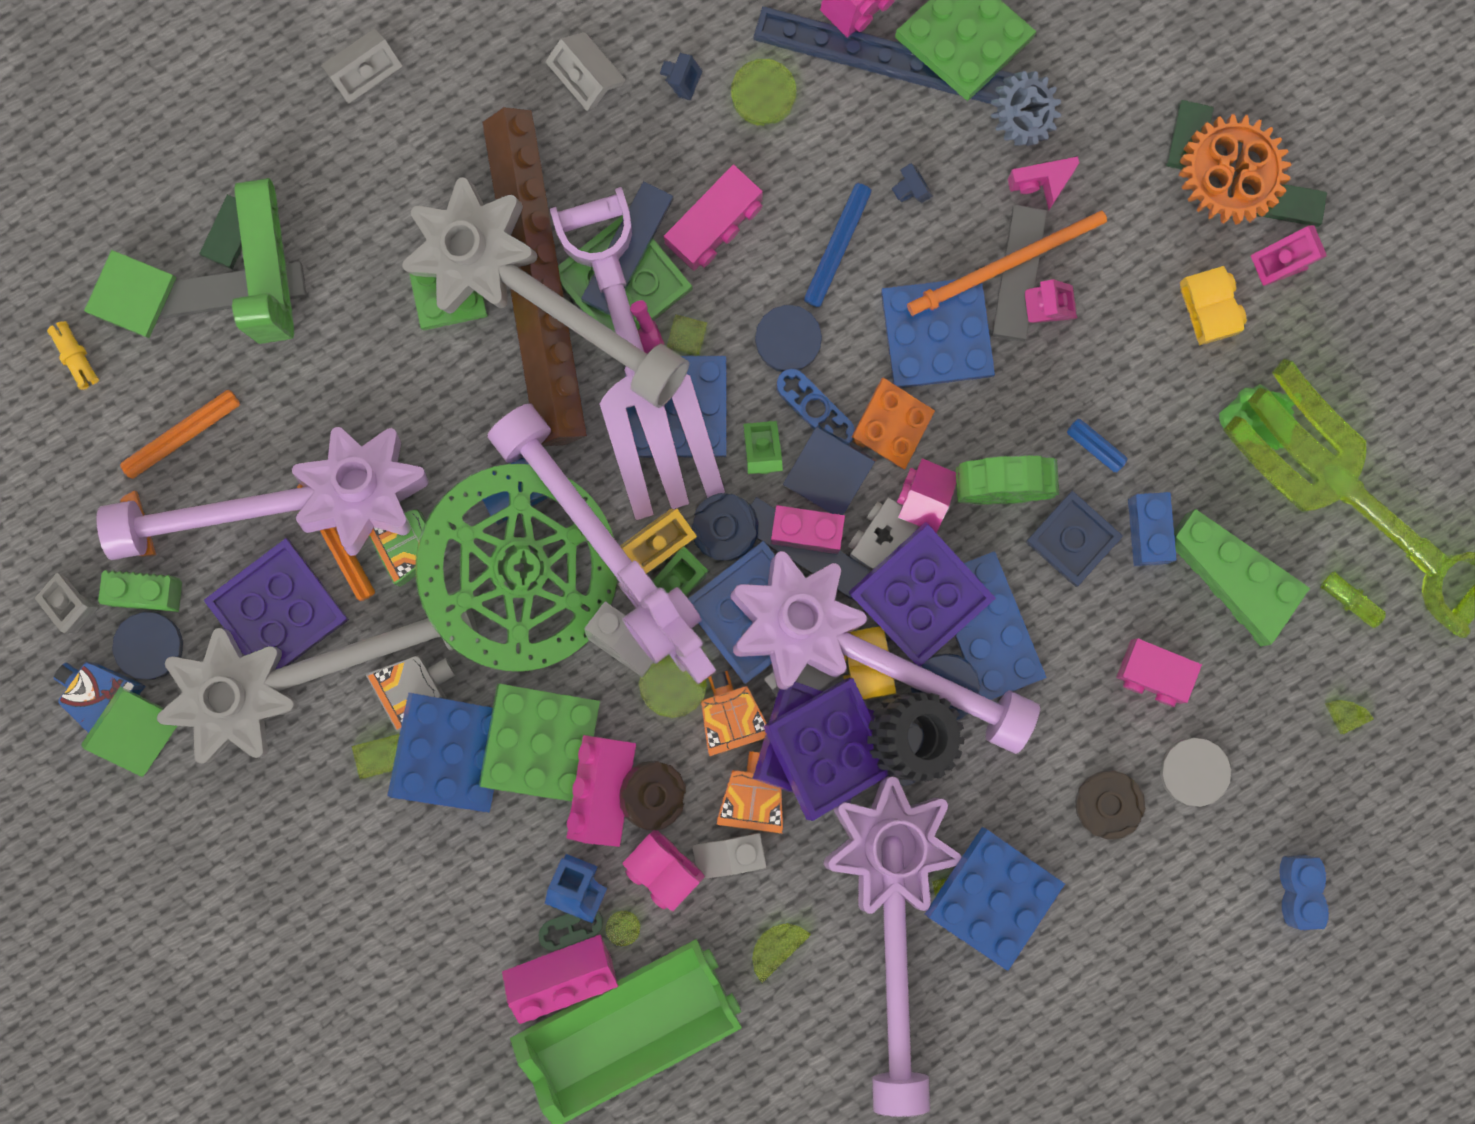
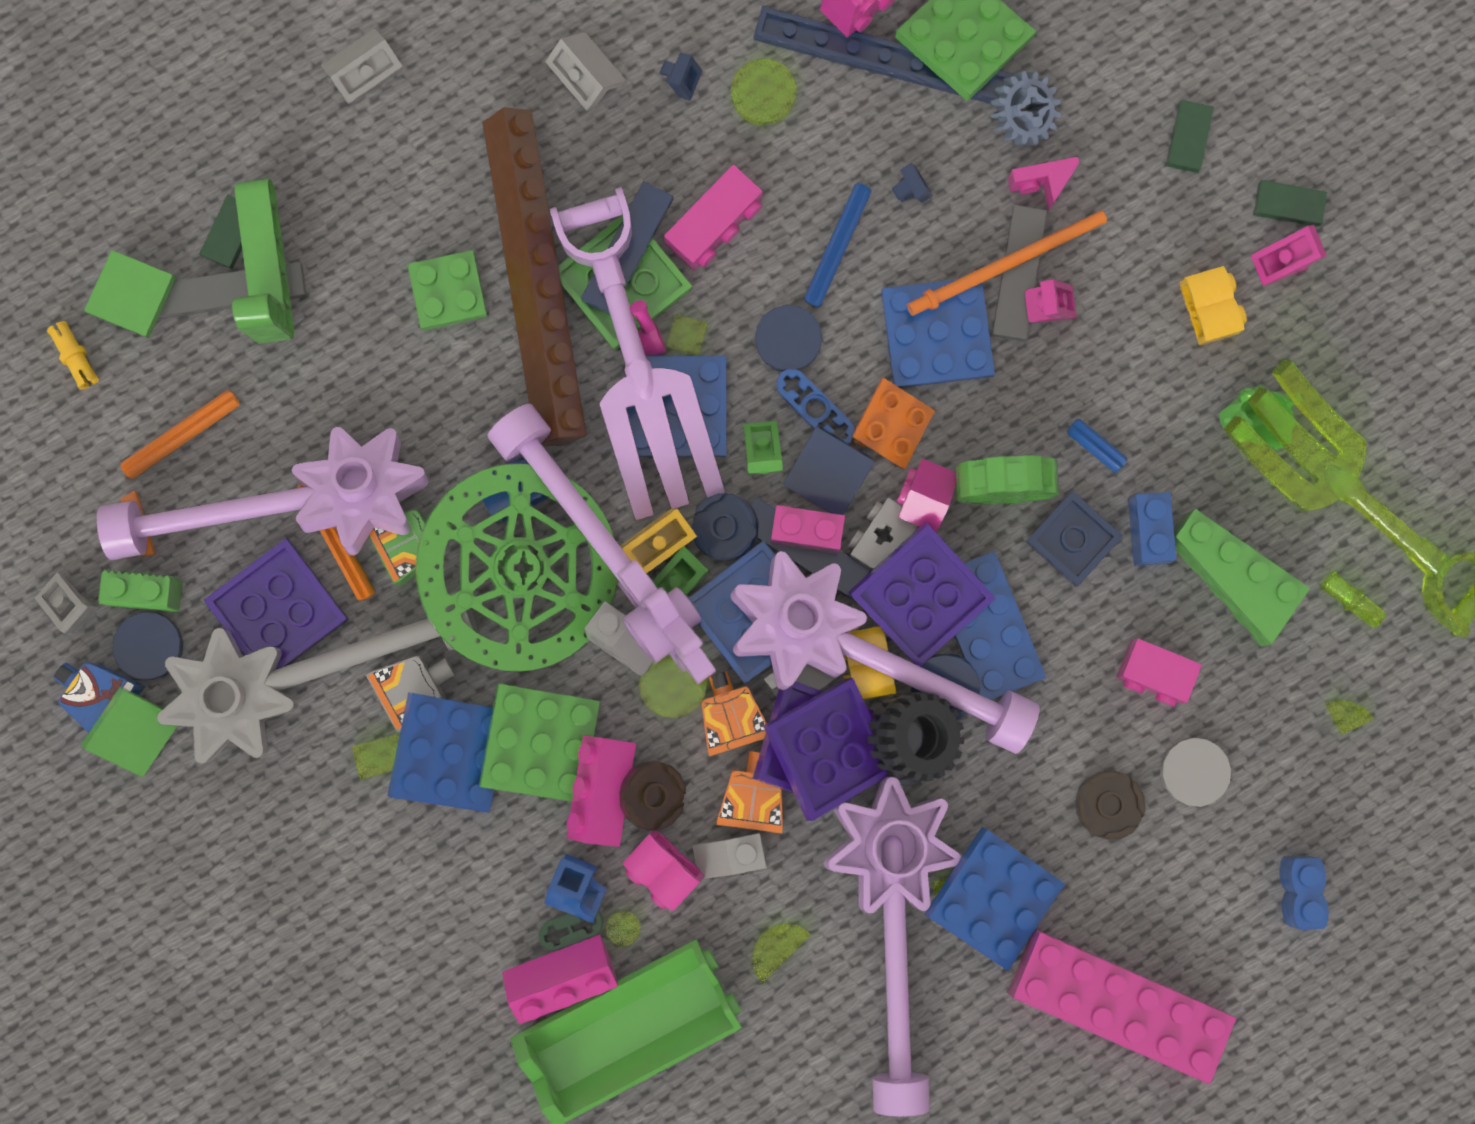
(474, 250): light grey piece -> none
(1121, 1006): none -> dark pink brick
(1264, 176): orange gear -> none

